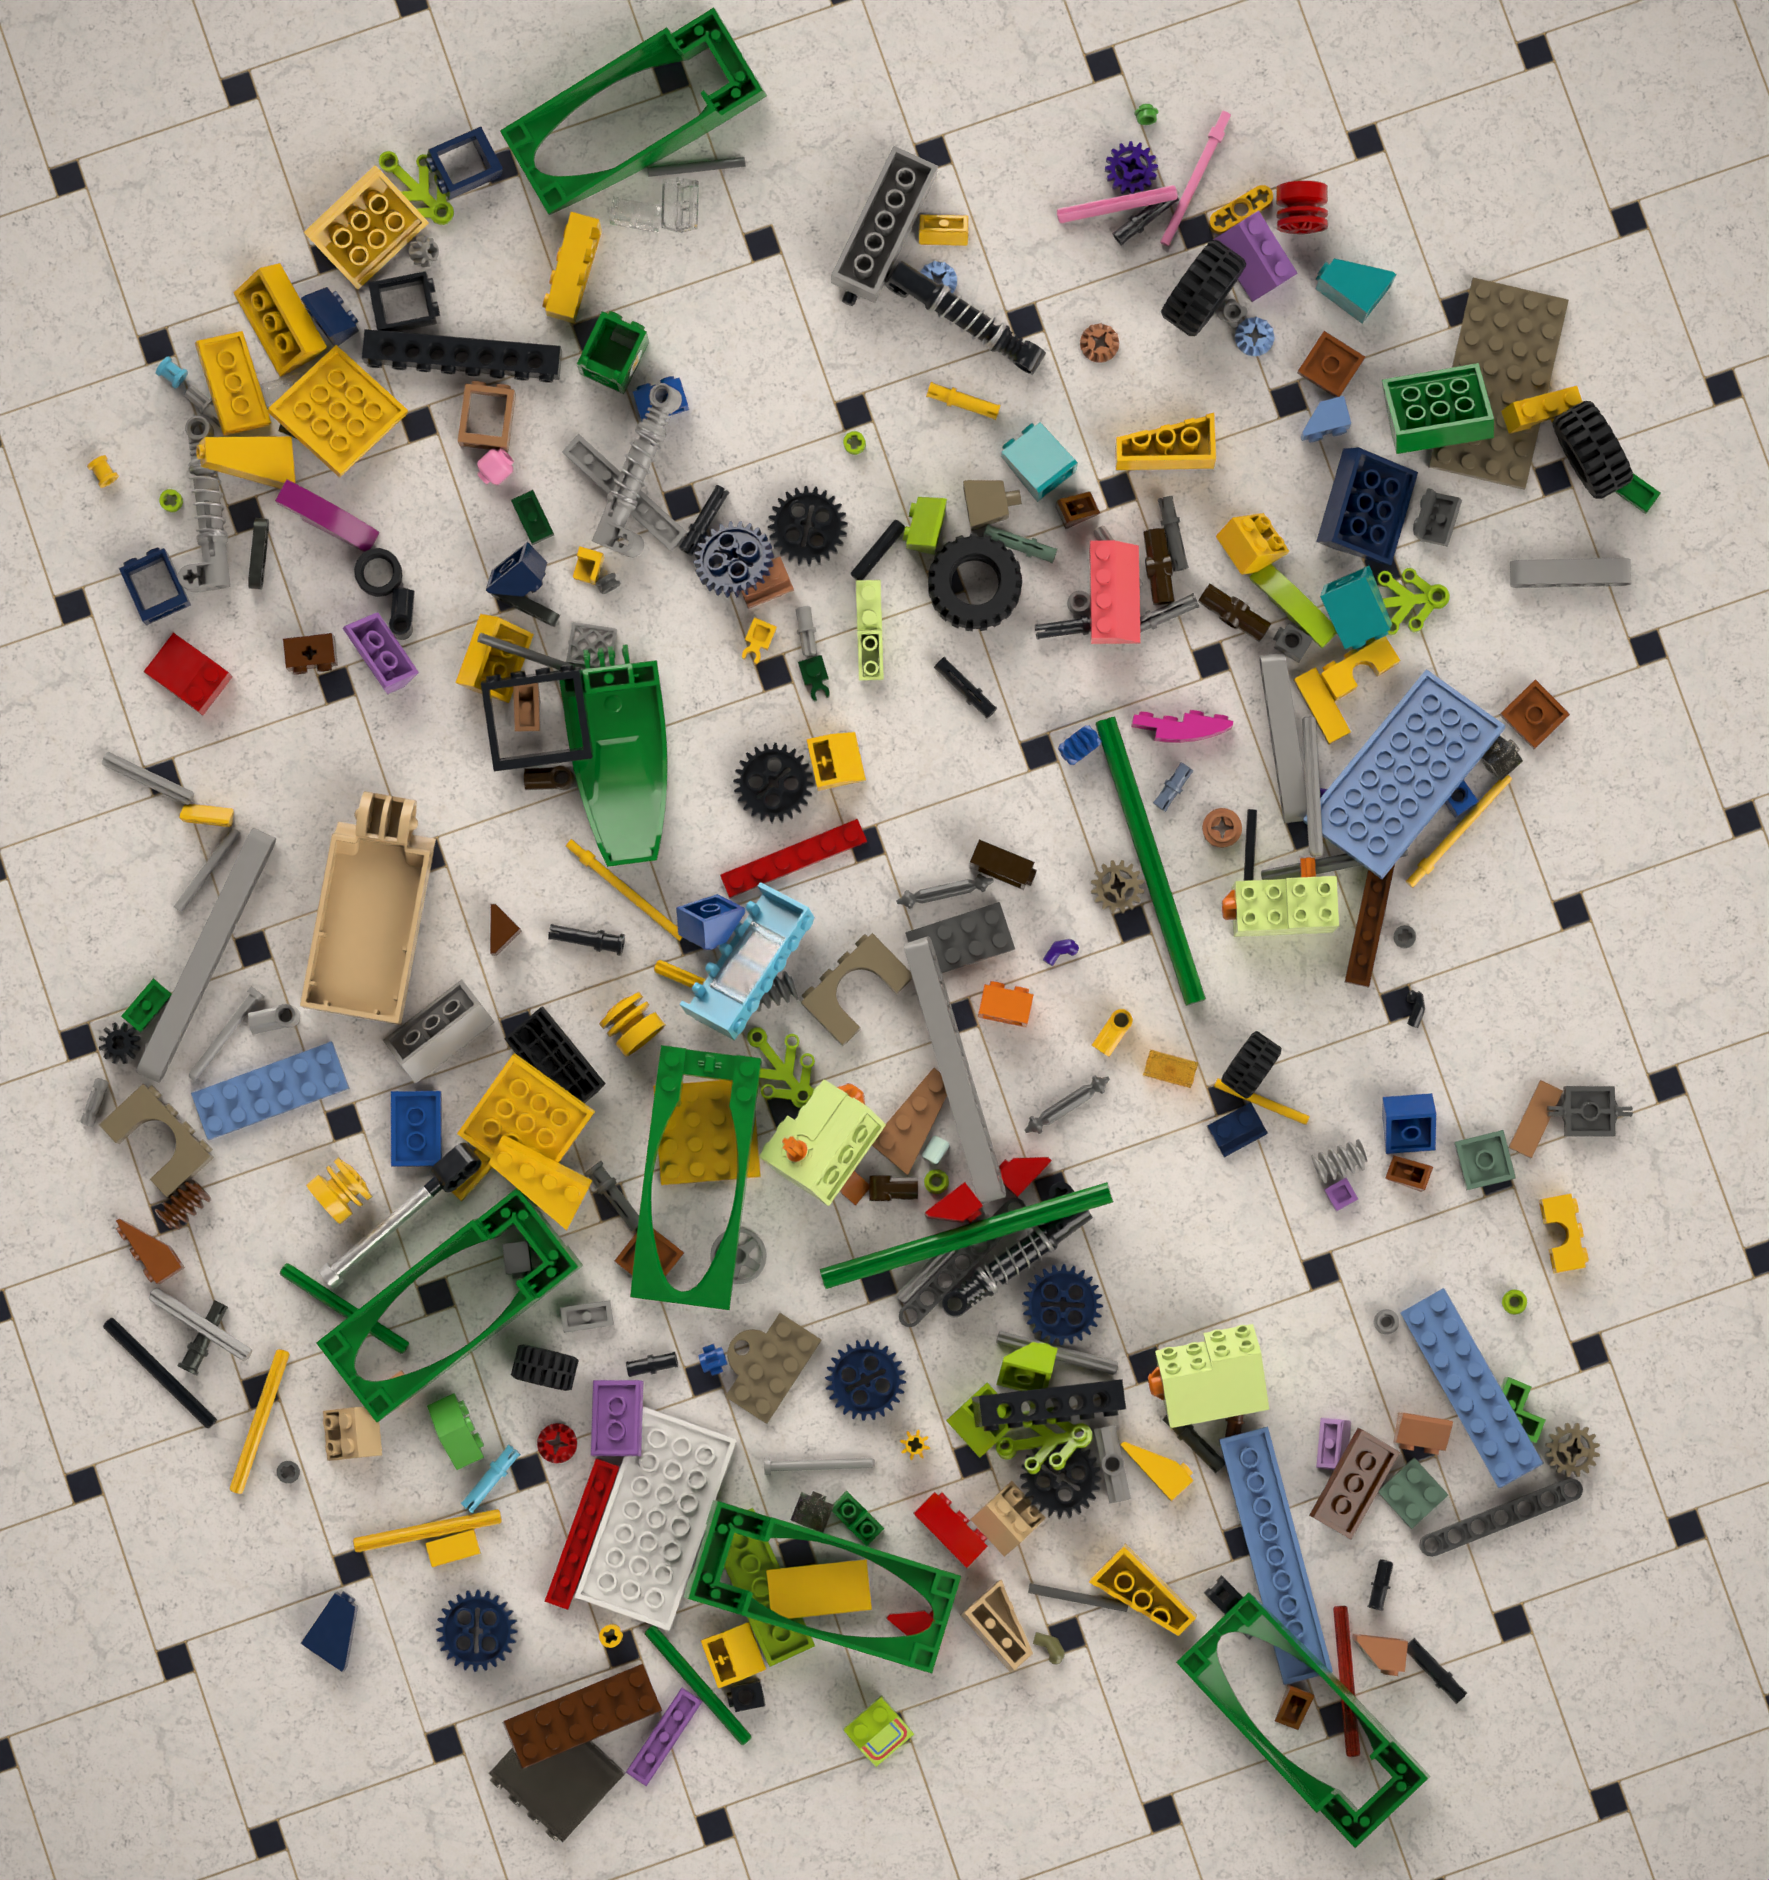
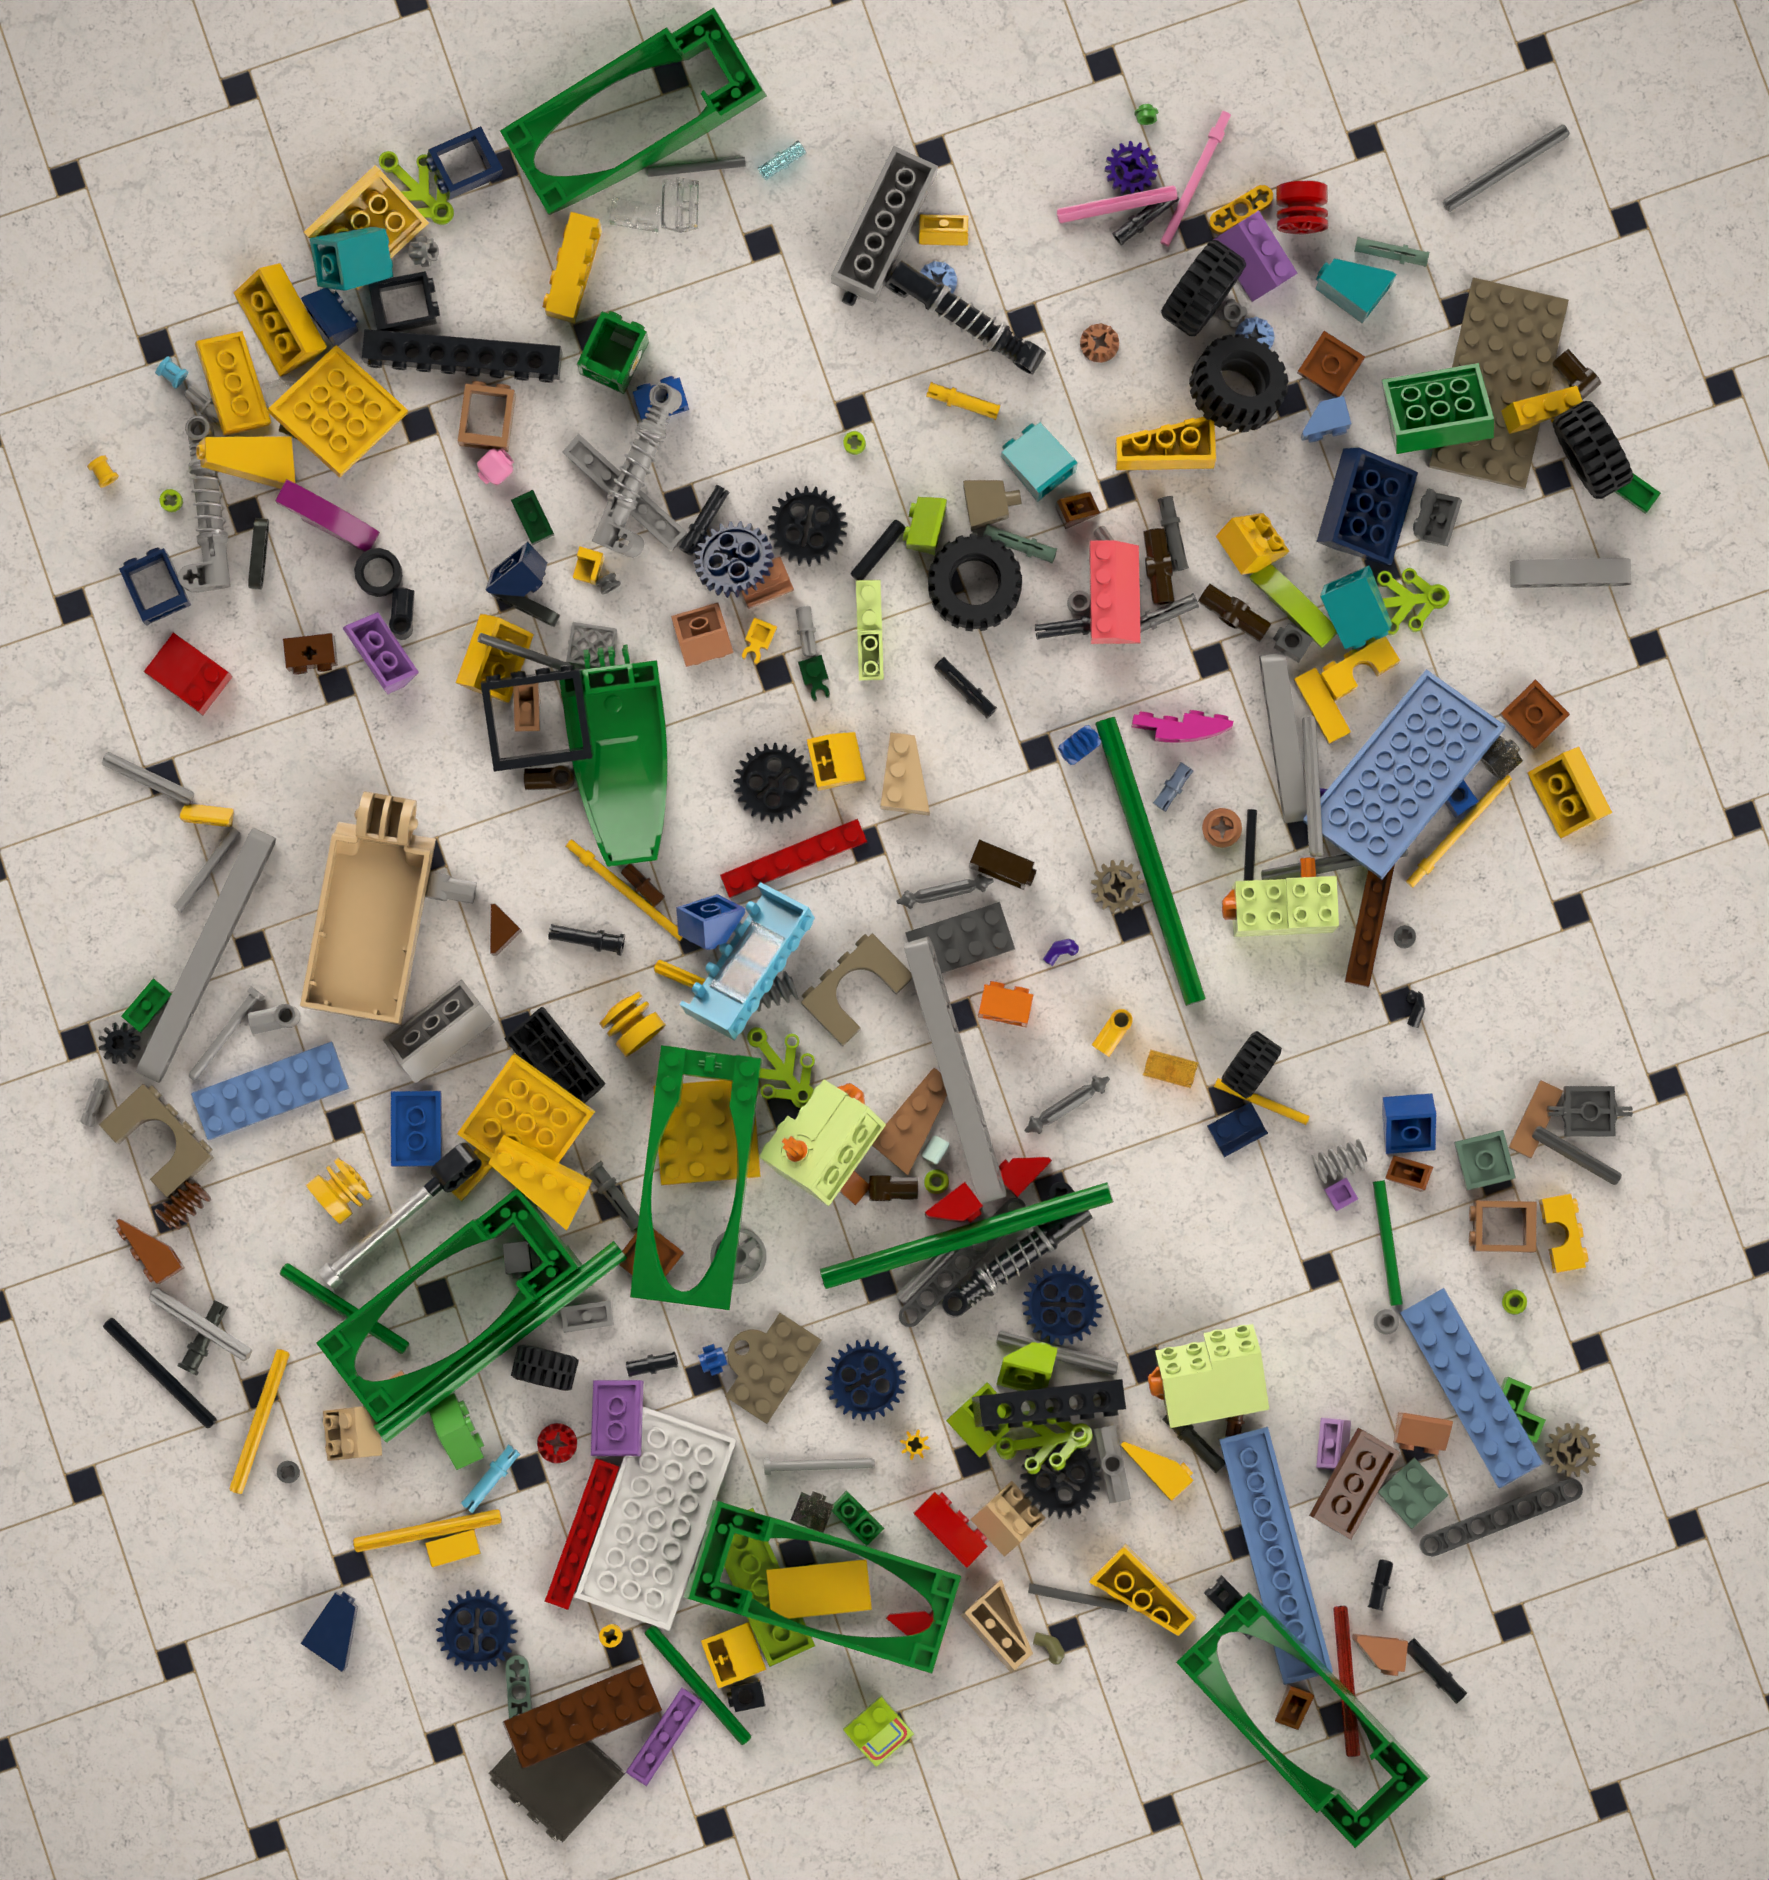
(351, 258): none -> teal slope
(444, 887): none -> light grey piece
(500, 1342): none -> green axle
(512, 1673): none -> sand green beam
(642, 884): none -> reddish brown axle
(702, 634): none -> nougat slope
(781, 160): none -> clear light blue pin
(903, 777): none -> tan wedge
(1257, 365): none -> black tyre
(1363, 246): none -> sand green pin
(1387, 1243): none -> green piece
(1506, 168): none -> dark grey axle
(1529, 1226): none -> medium nougat window
(1569, 792): none -> yellow slope
(1576, 373): none -> dark brown piece
(1576, 1155): none -> dark grey axle

